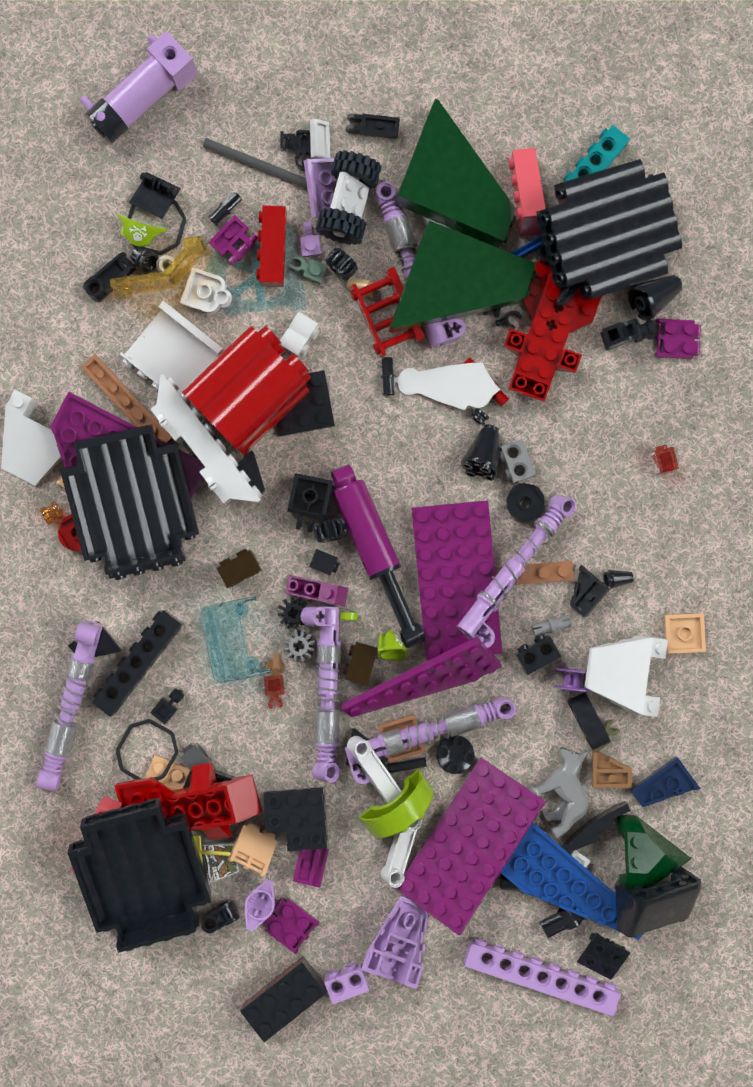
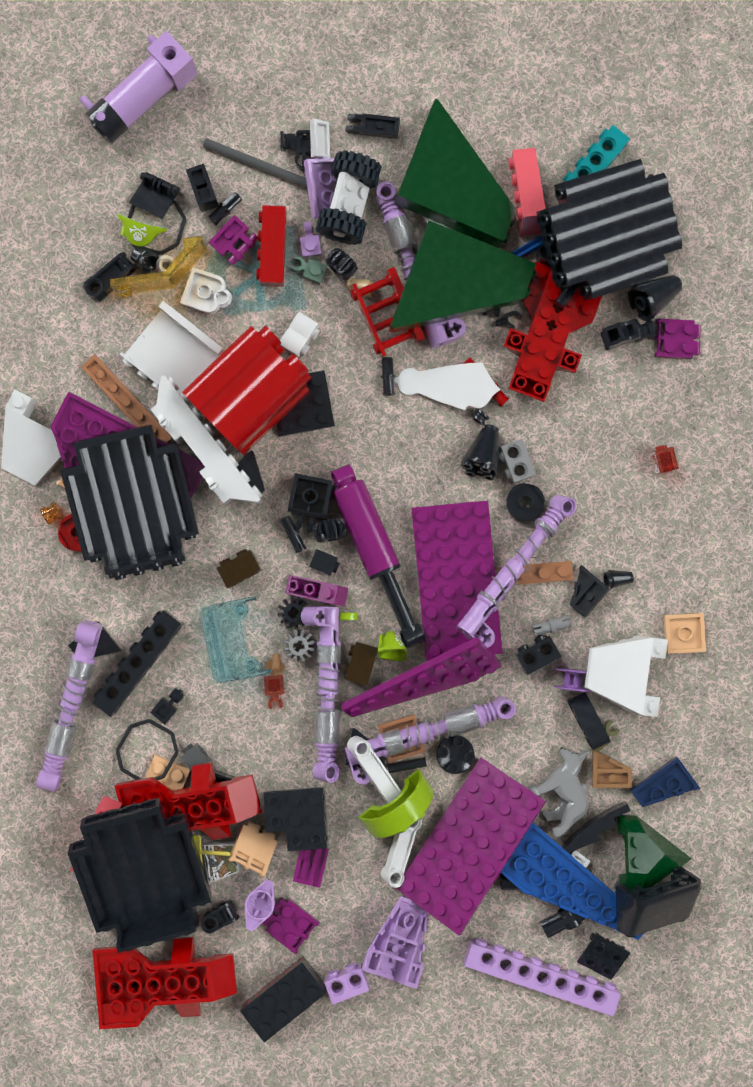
(181, 982): none -> red piece
(202, 187): none -> black brick
(293, 534): none -> black axle

